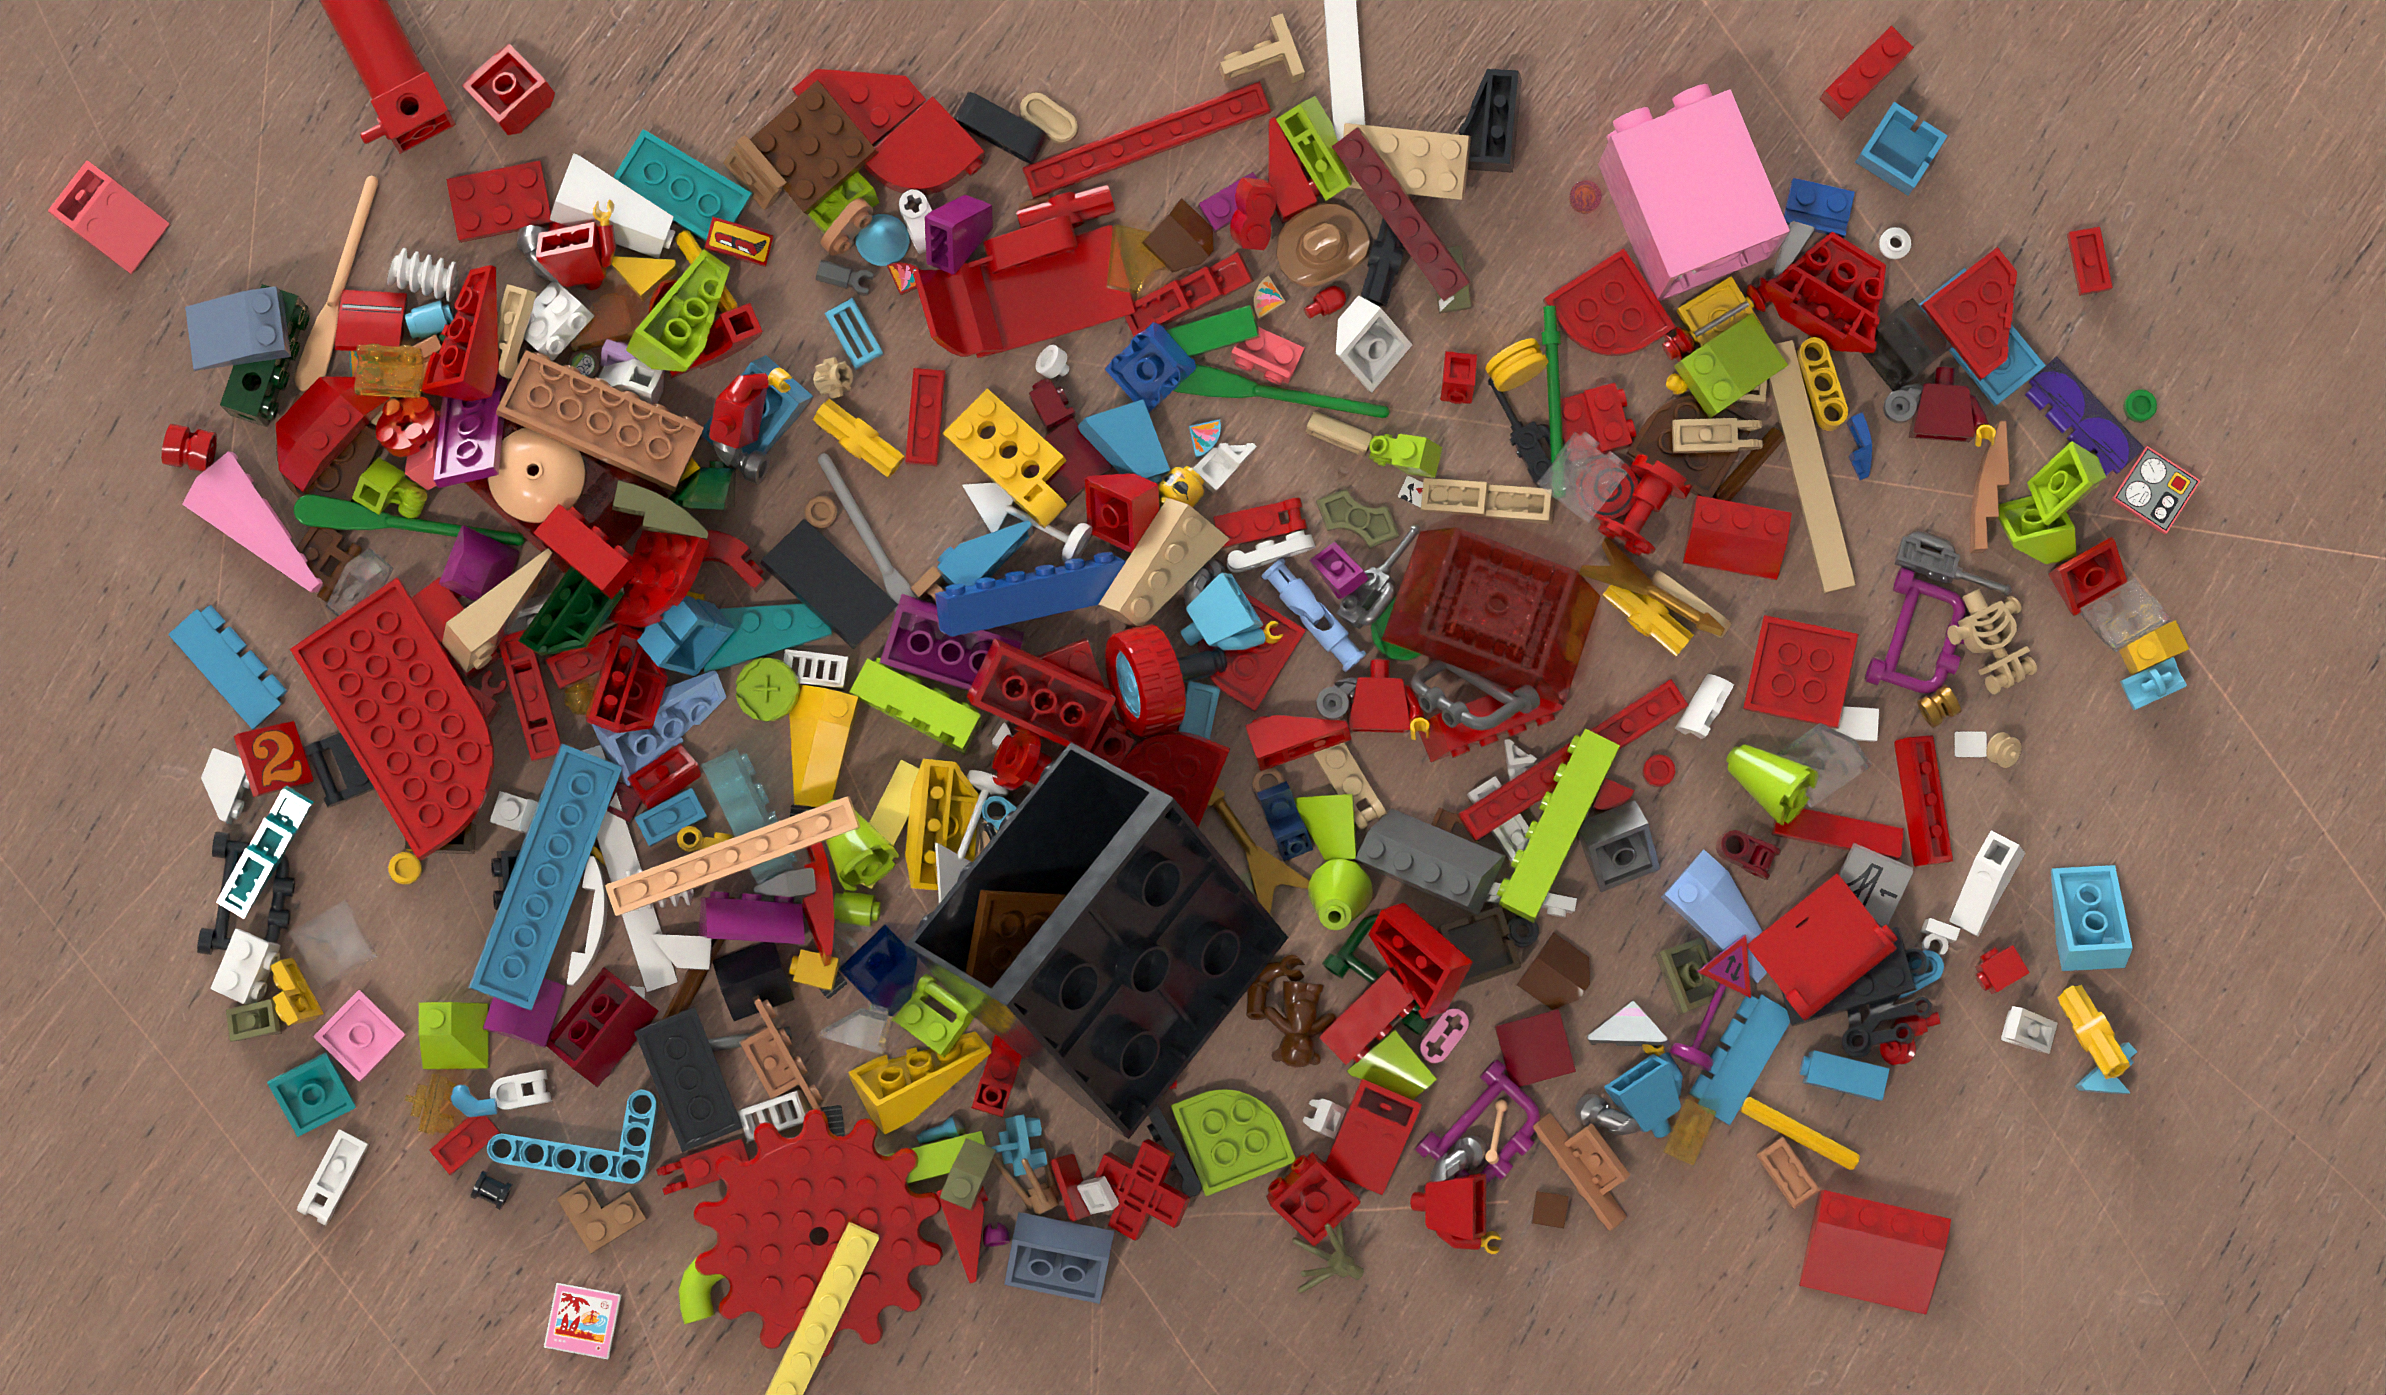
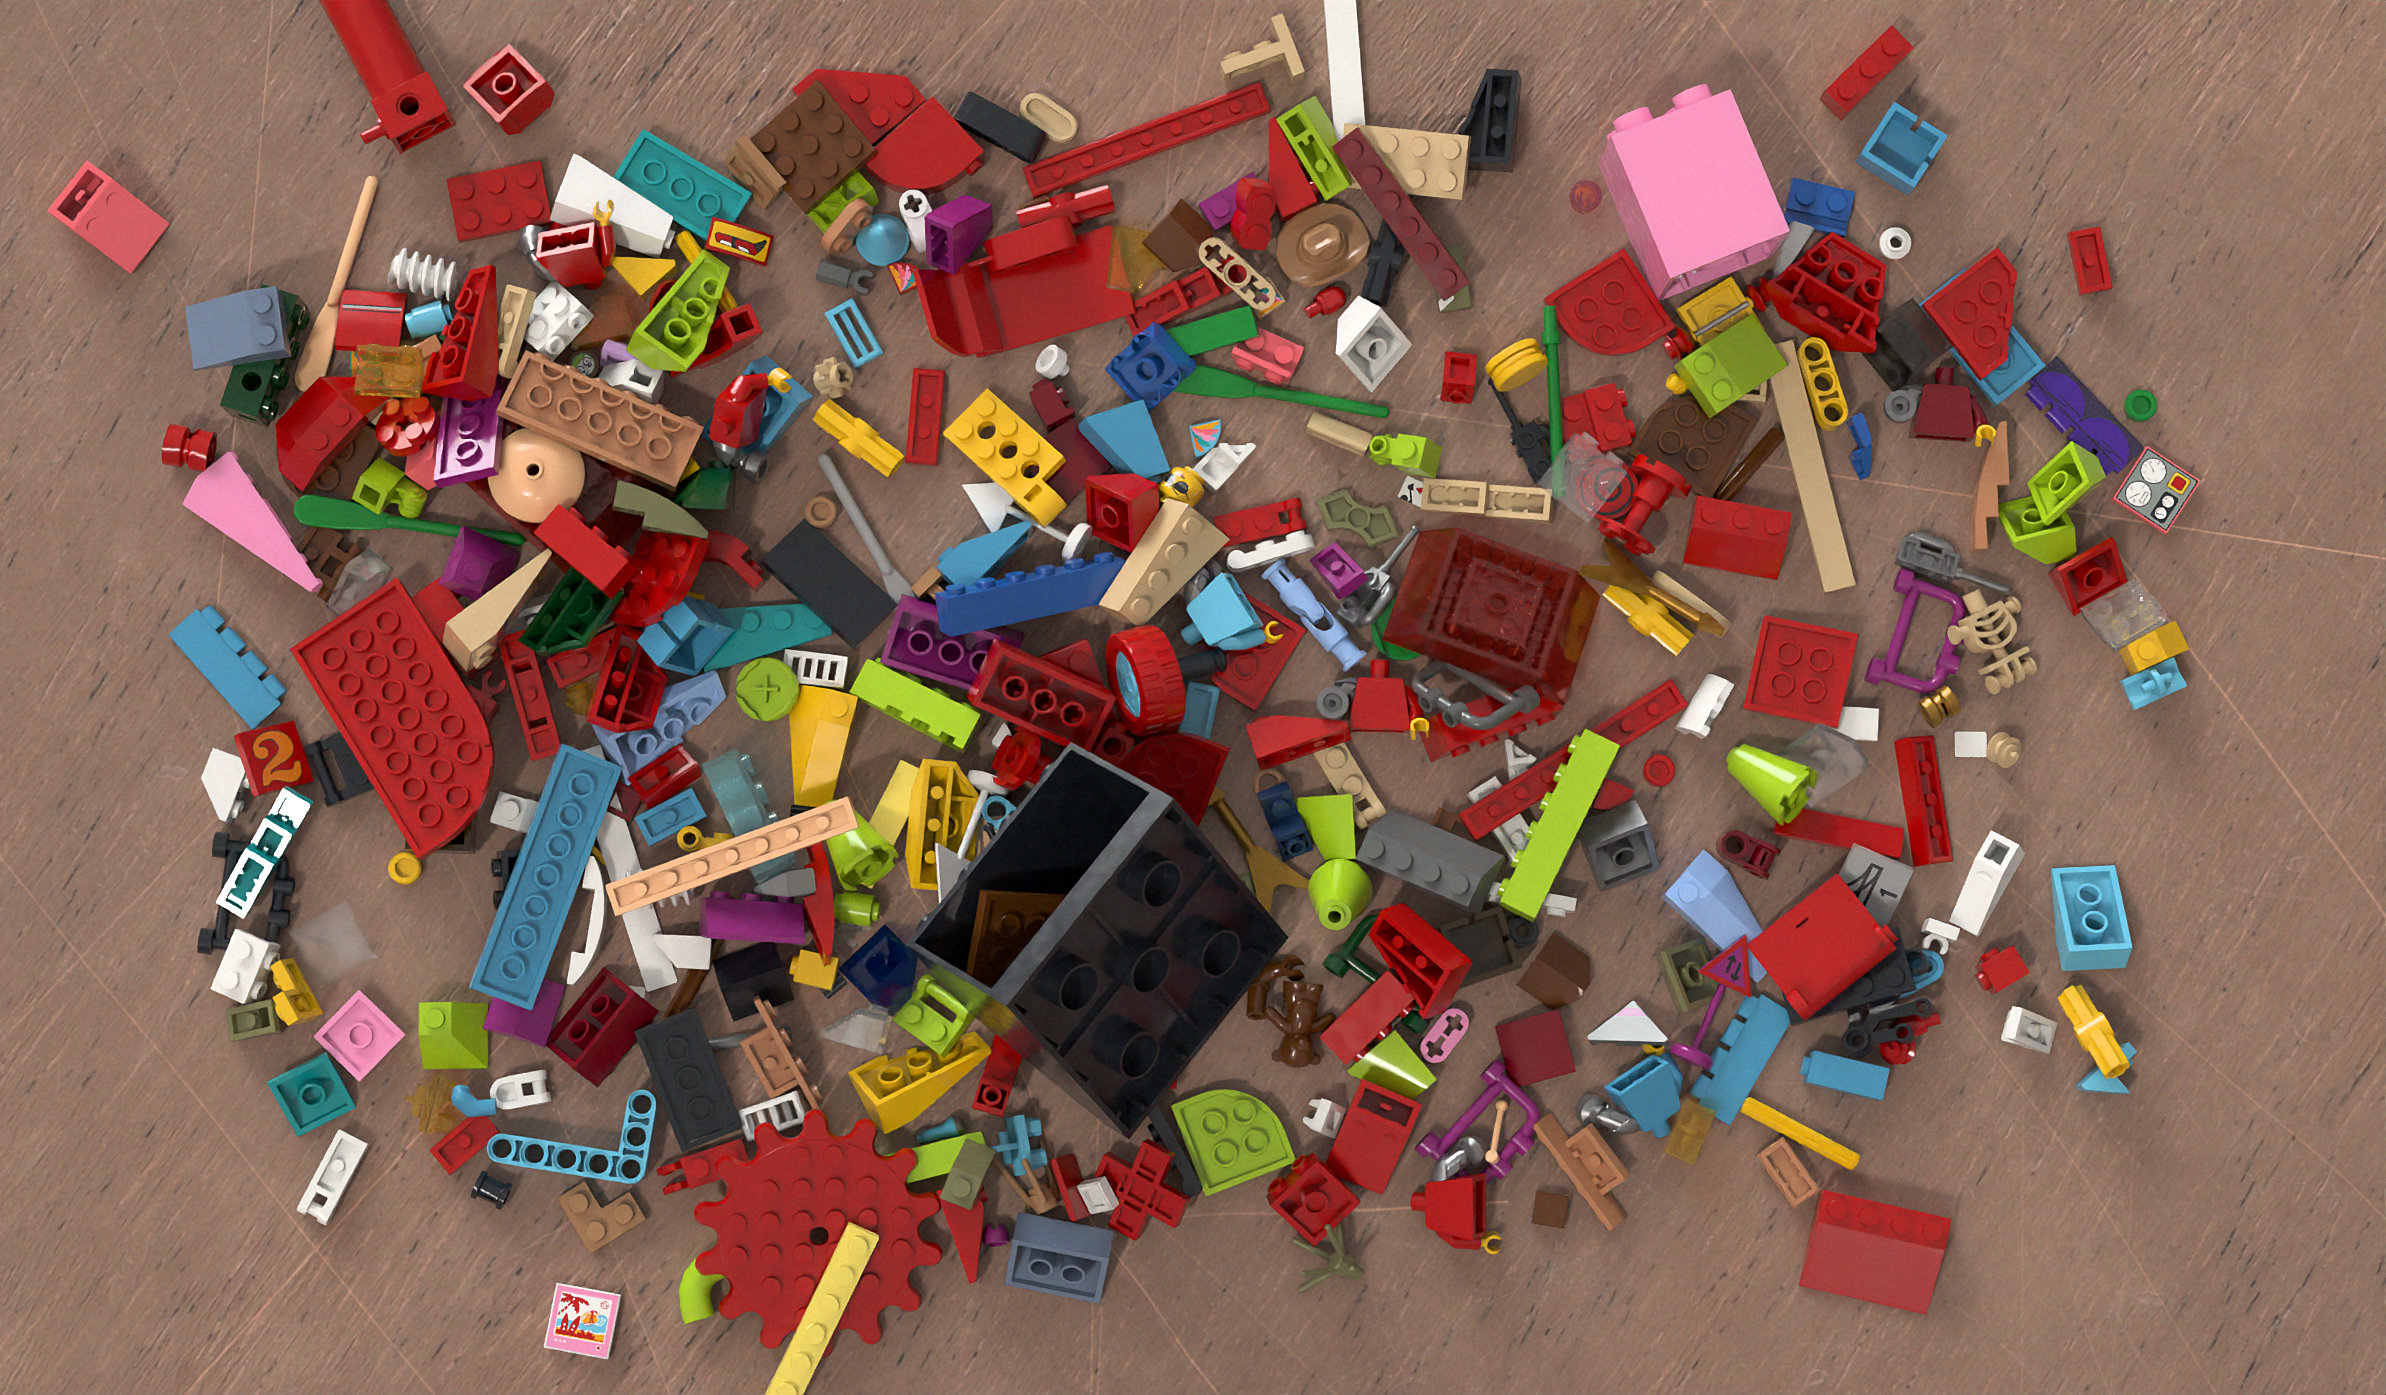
(835, 1119): black sticker -> none
(1260, 283): none -> tan beam
(1713, 435): tan hinge -> none

